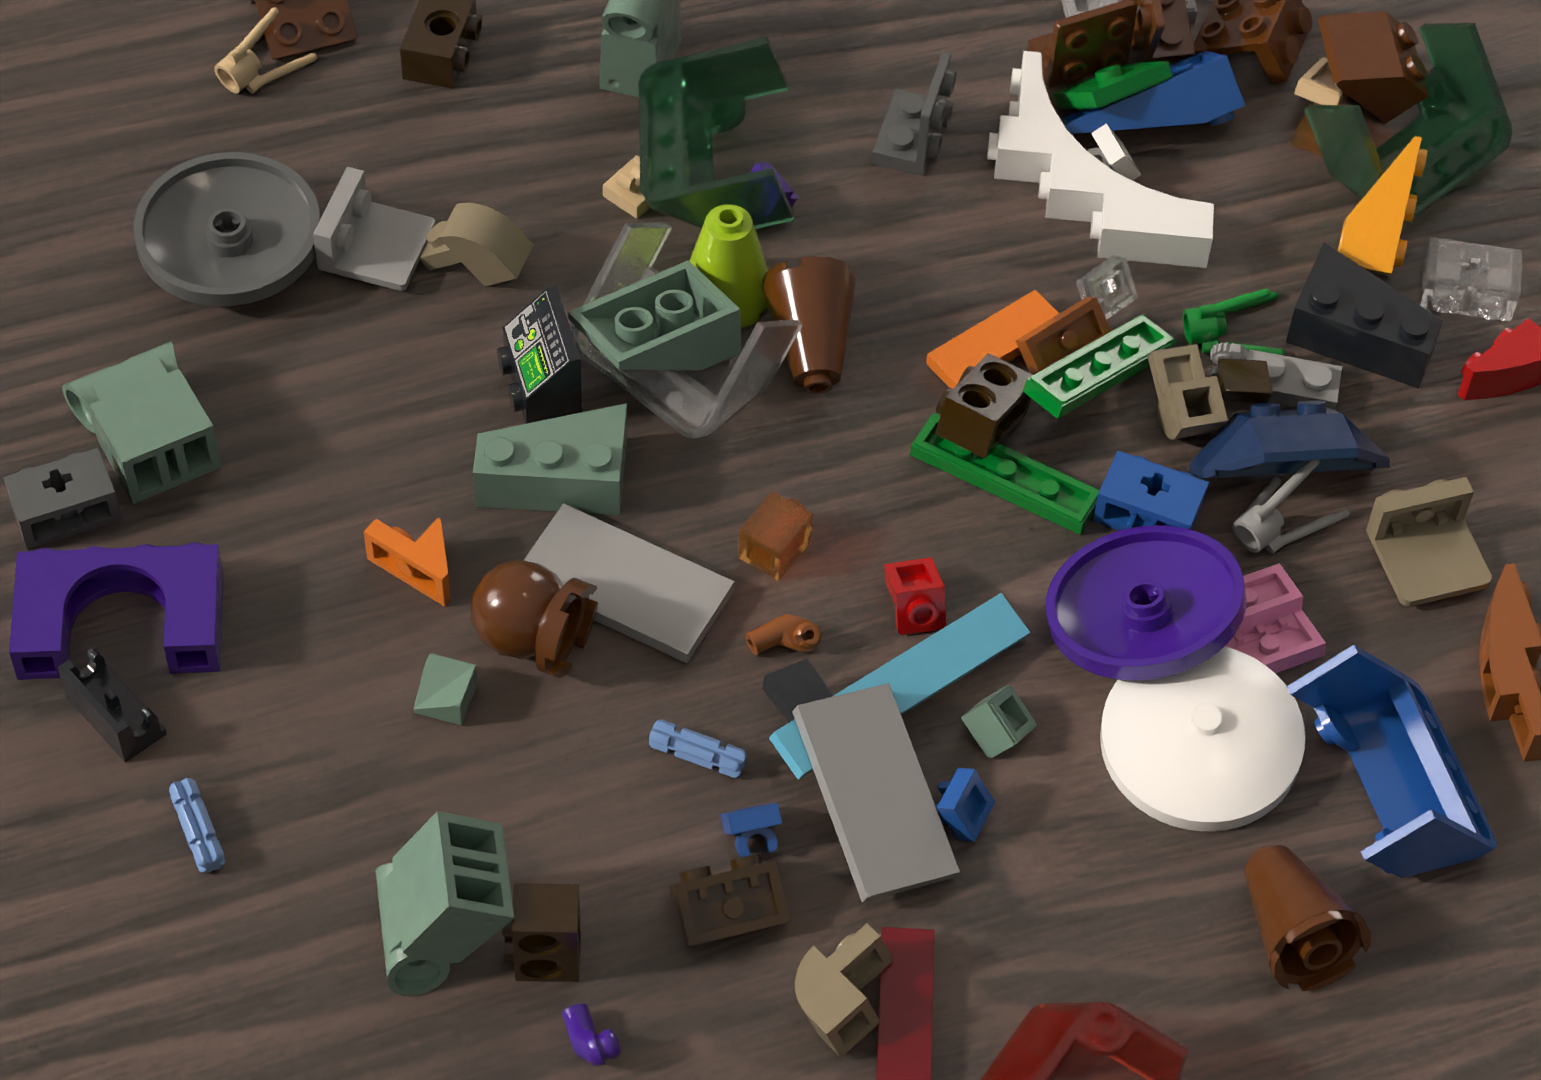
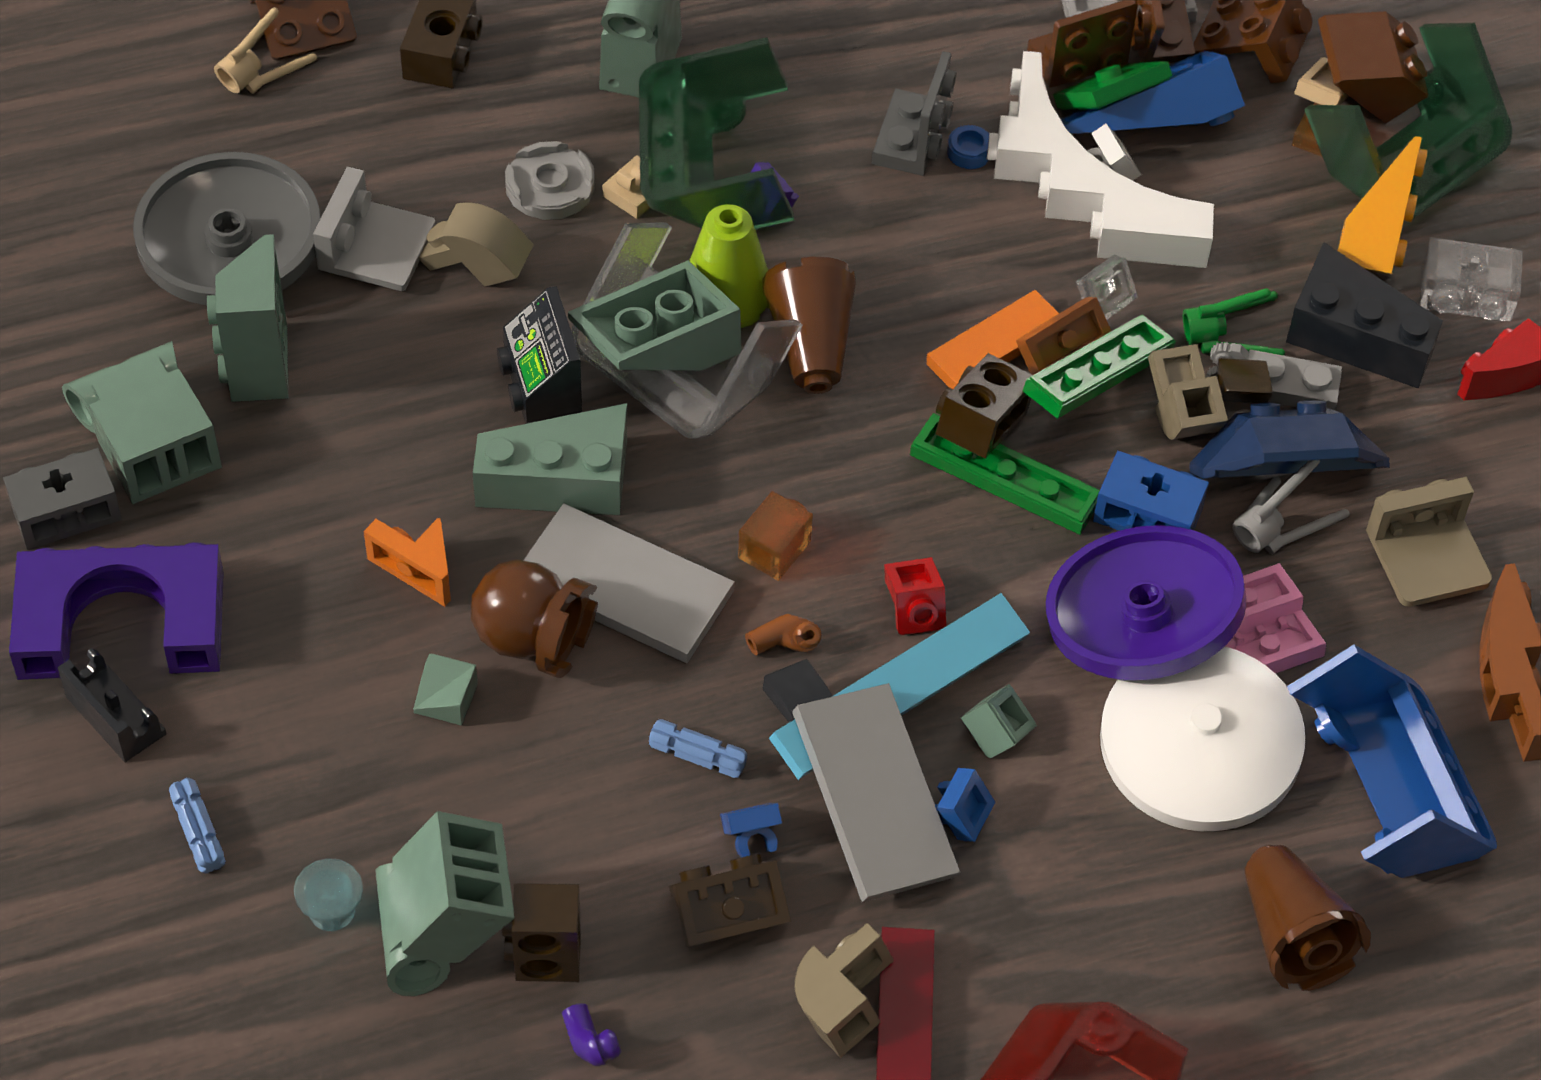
(251, 325): none -> sand green slope
(328, 893): none -> clear light blue piece
(550, 180): none -> light grey tile
(968, 147): none -> blue tile

